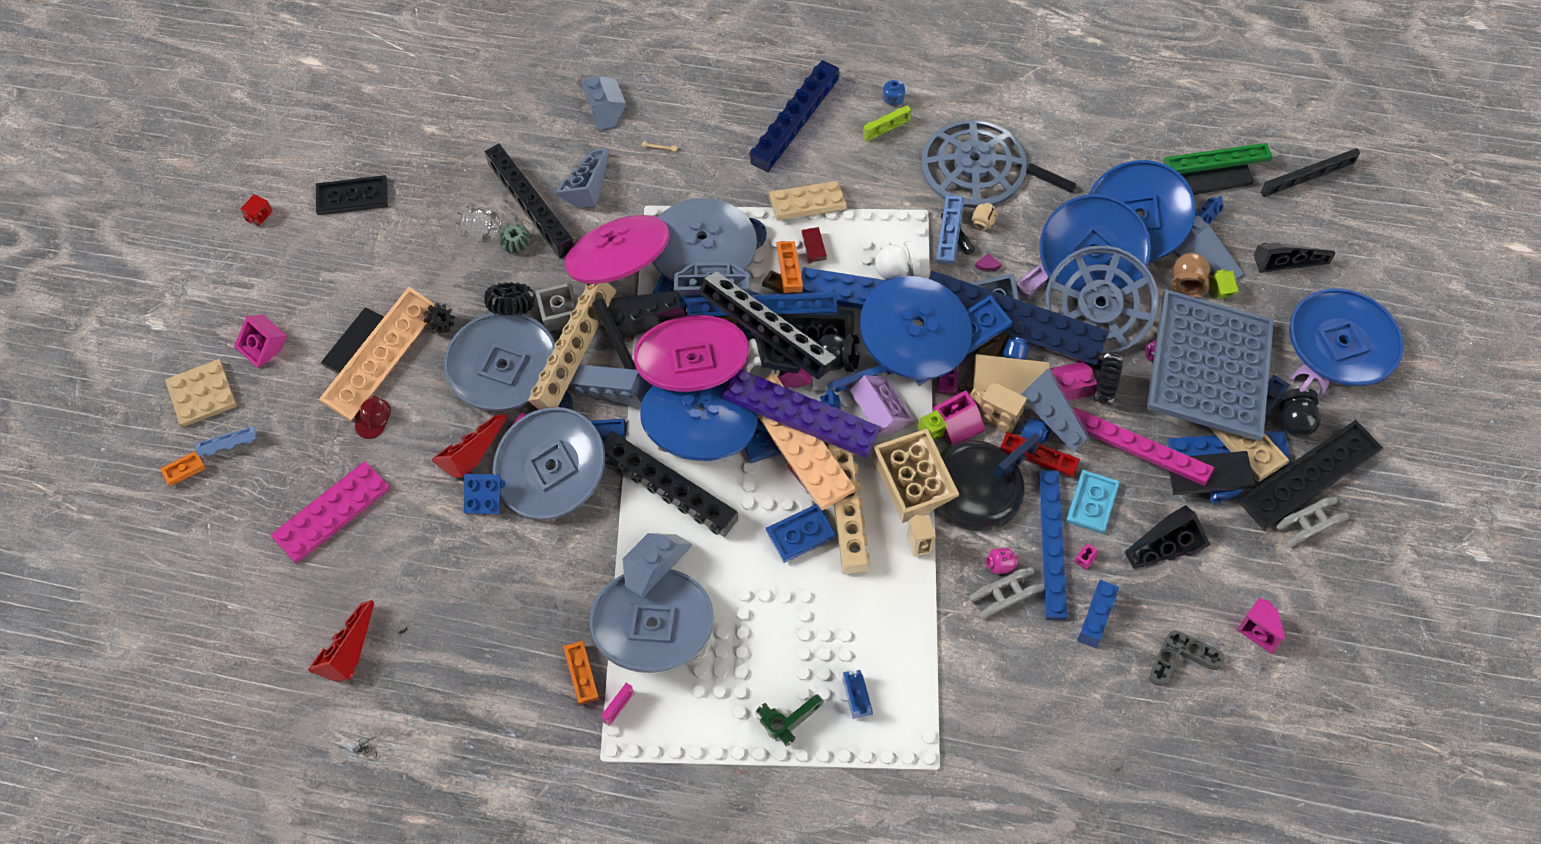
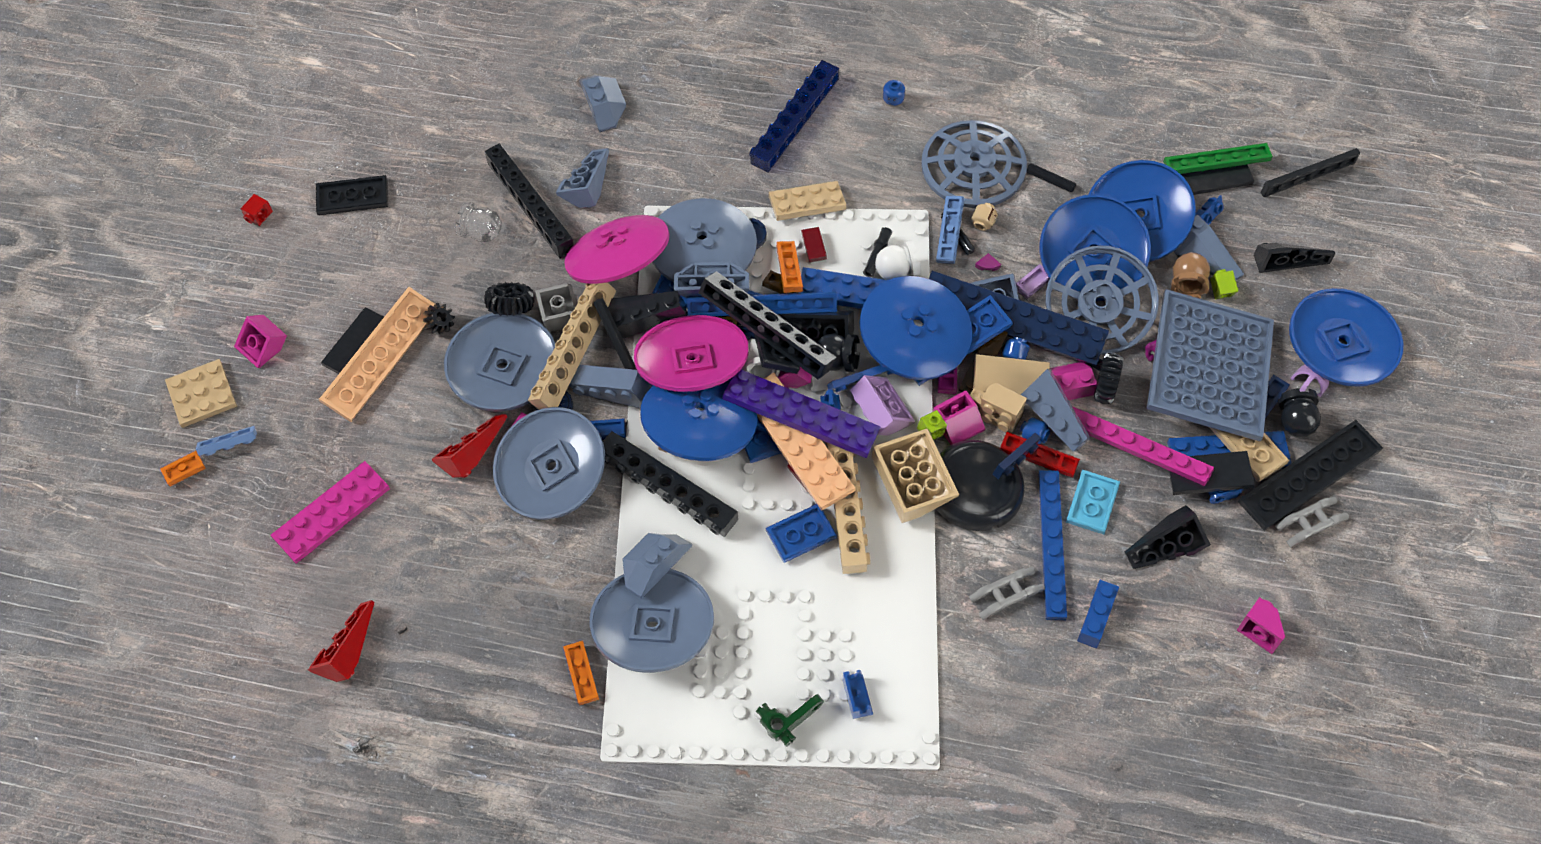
(372, 418): dark red piece -> none
(482, 493): blue hinge -> none
(514, 238): sand green gear -> none
(617, 704): dark pink tile -> none
(673, 148): tan hinge -> none
(879, 244): none -> black pin
(886, 123): lime plate -> none
(921, 535): tan brick -> none
(1001, 560): dark pink head -> none
(1086, 563): dark pink piece -> none
(1176, 650): dark grey beam -> none

